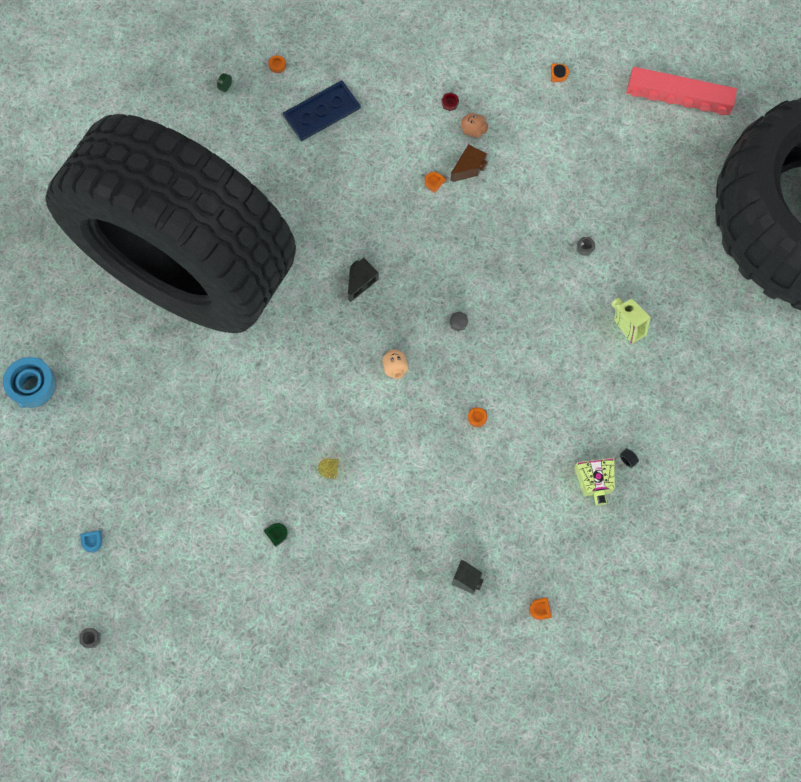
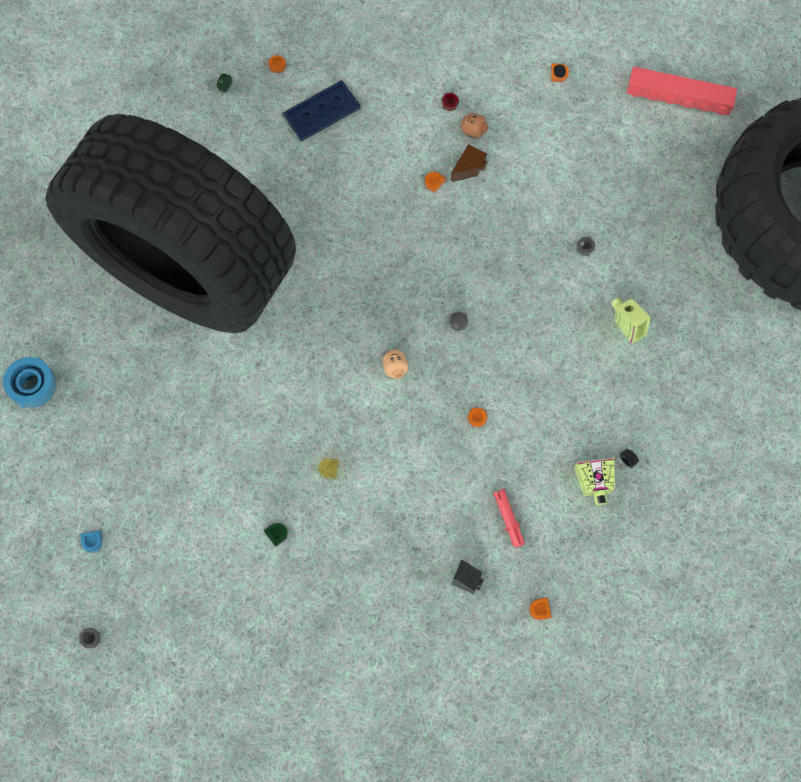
(361, 277): pearl dark grey slope -> none
(509, 518): none -> coral axle

